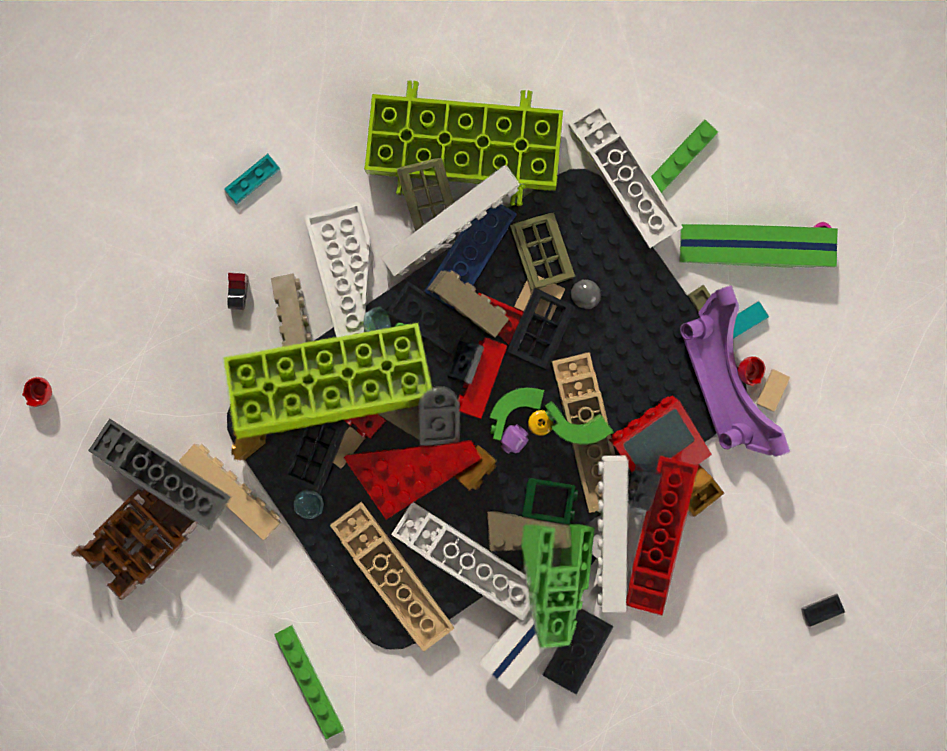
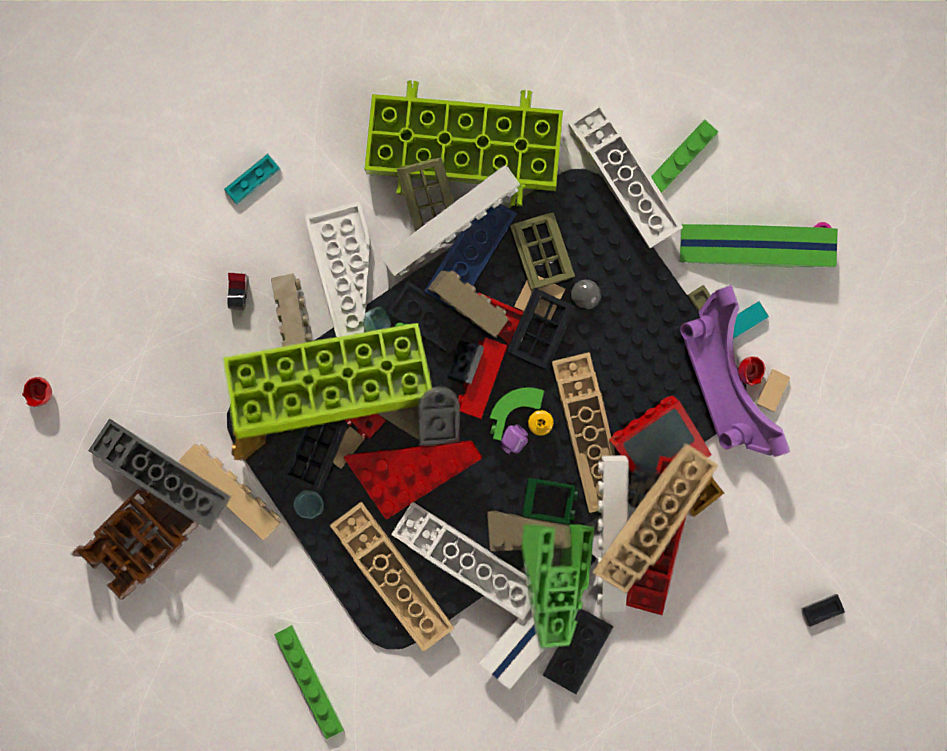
(472, 475): pearl gold slope -> none
(581, 434): bright green arch -> none
(655, 519): none -> tan slope

